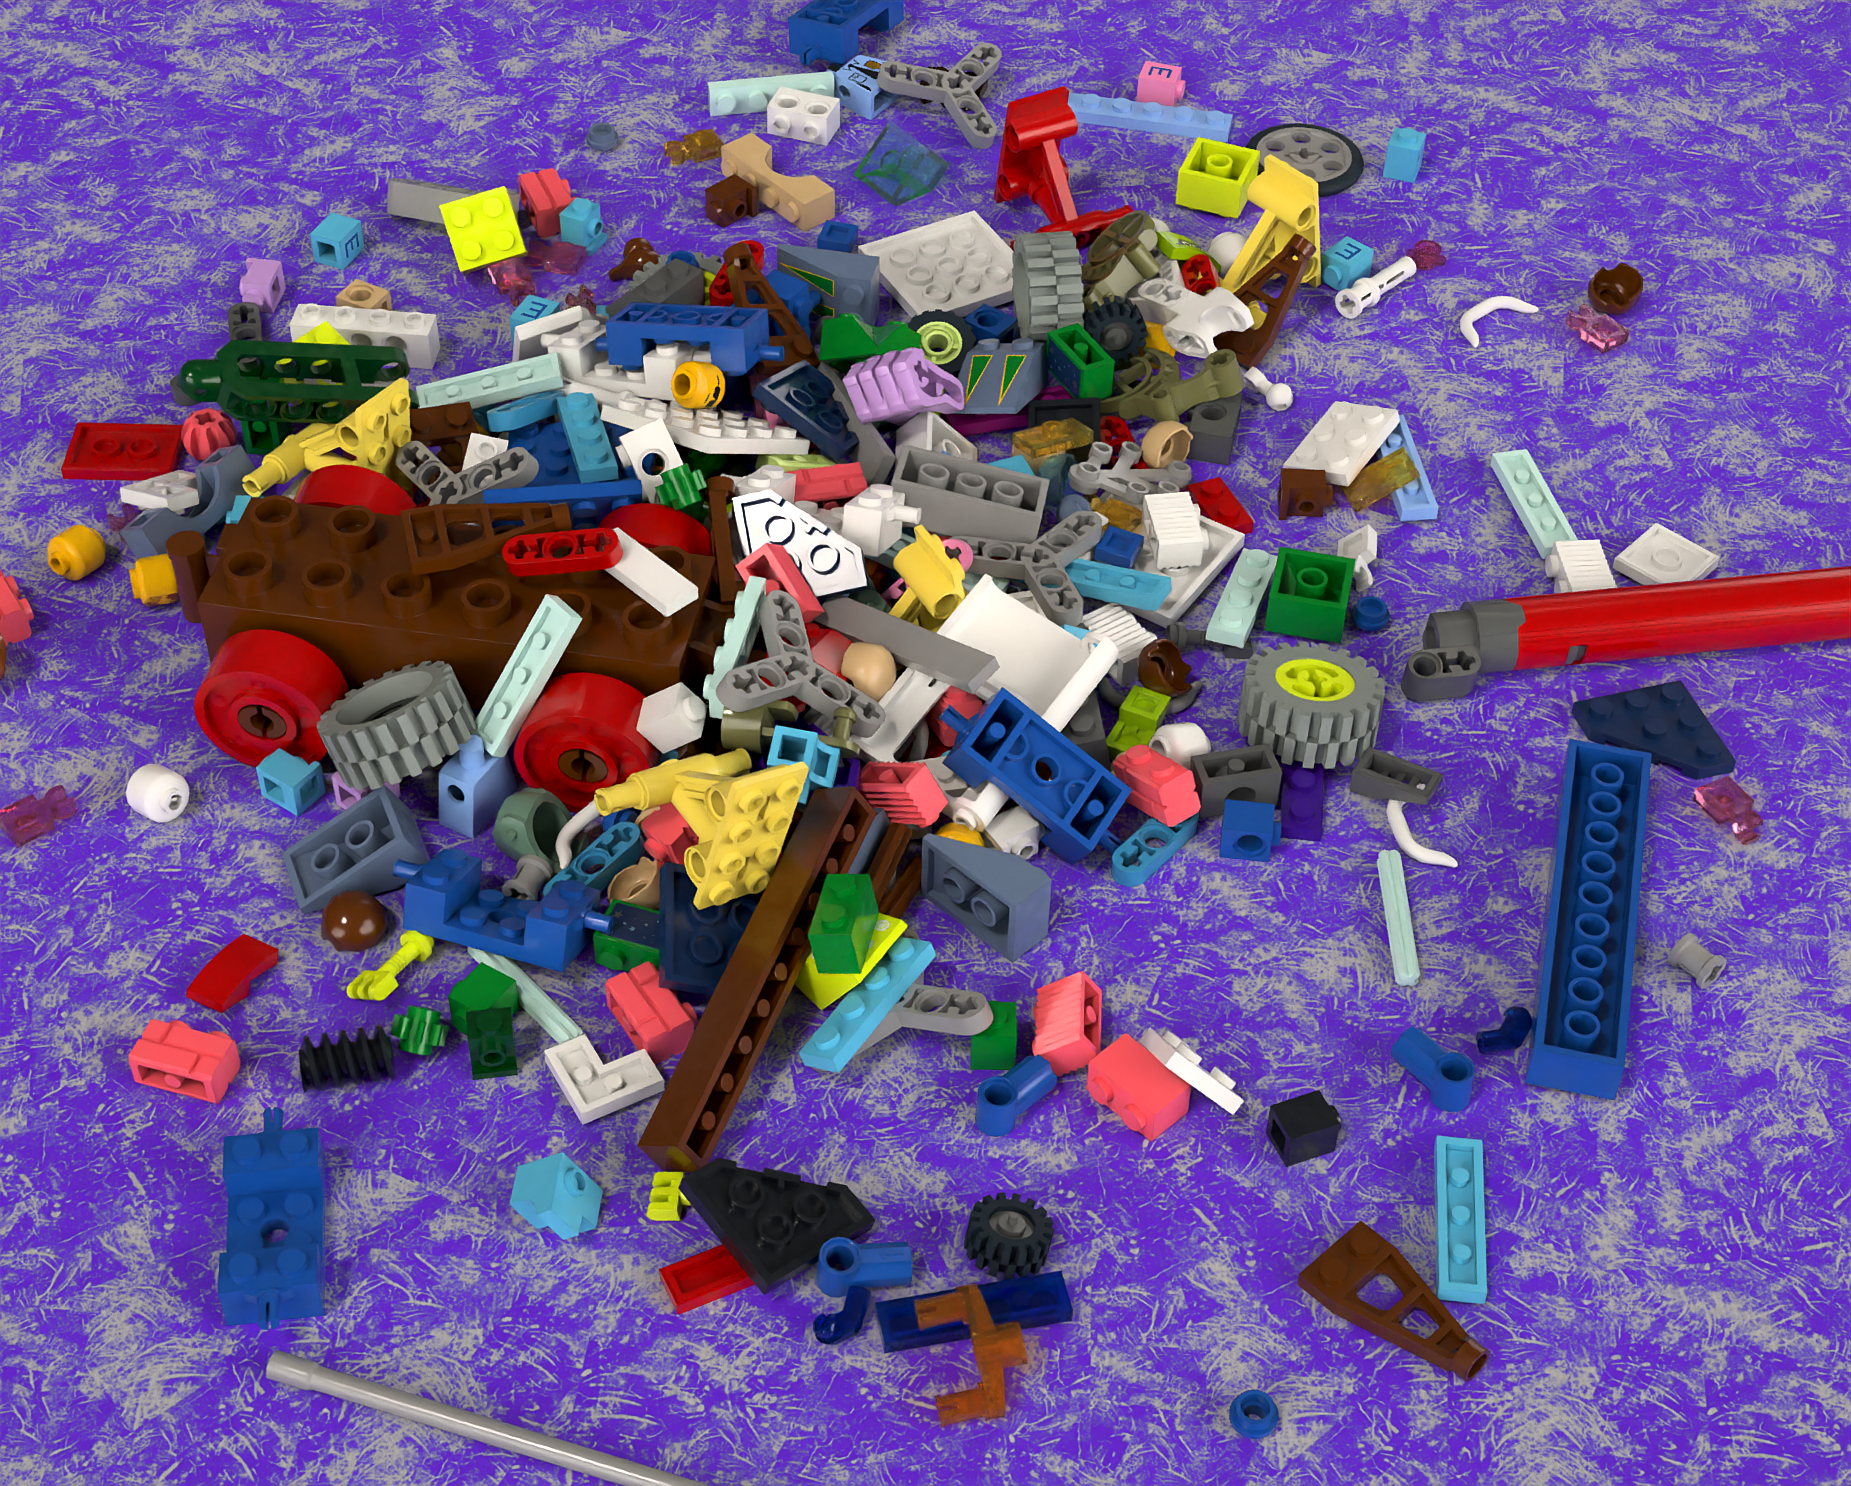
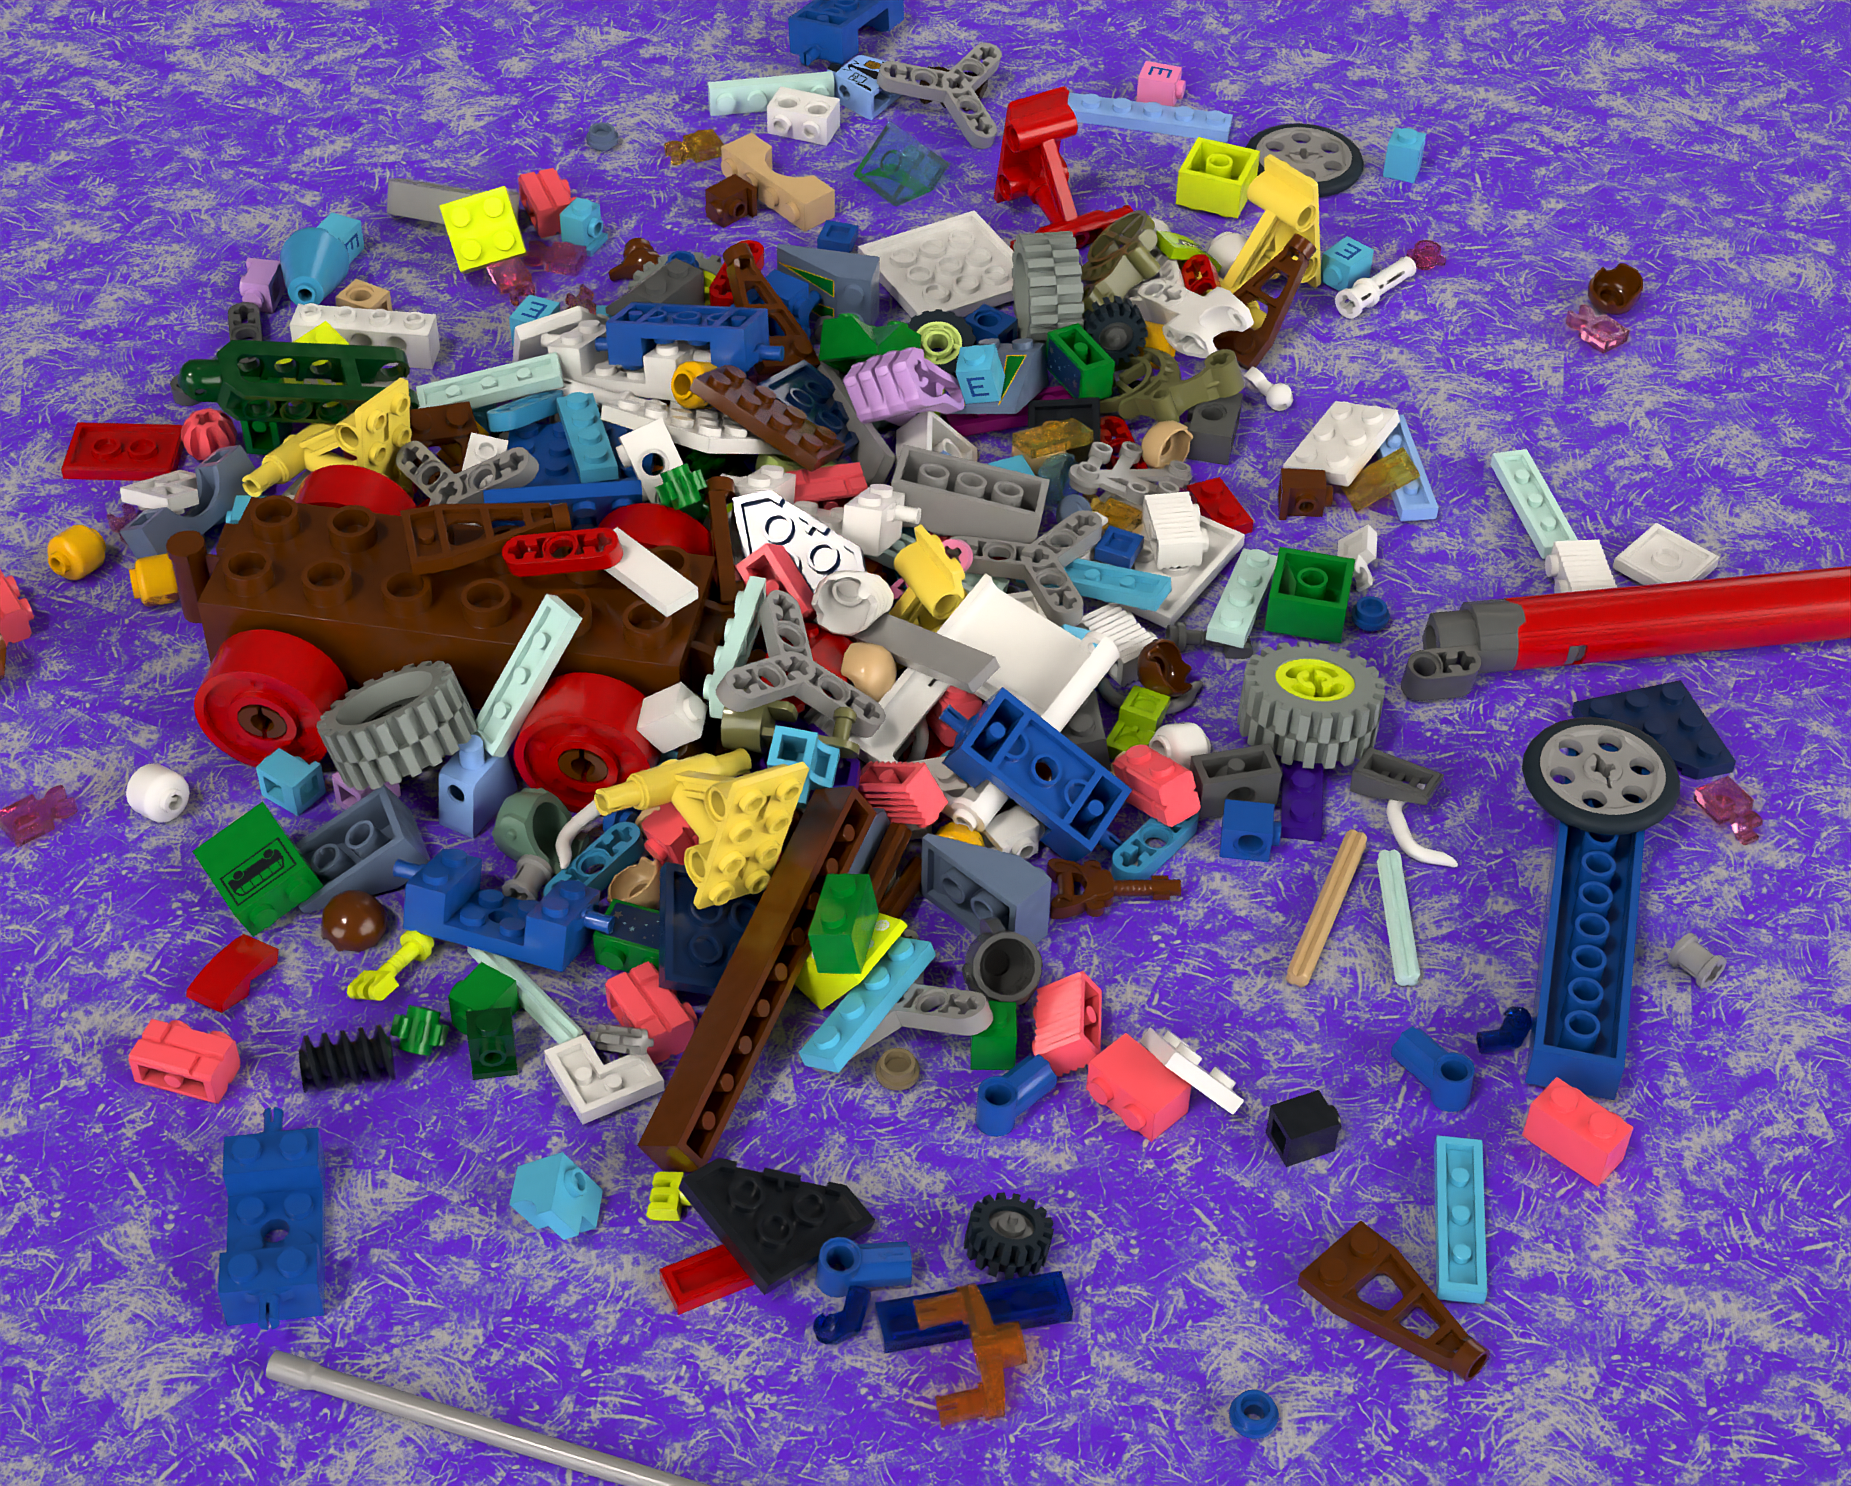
(257, 869): none -> green brick
(313, 265): none -> dark azure cone
(621, 1039): none -> light grey axle
(768, 417): none -> reddish brown plate
(850, 601): none -> white hair
(897, 1069): none -> dark tan plate
(980, 374): none -> medium azure brick
(1002, 964): none -> dark grey helmet
(1099, 888): none -> reddish brown piece
(1326, 908): none -> tan axle
(1486, 307): white animal -> none
(1577, 1131): none -> coral brick
(1617, 816): none -> wedge

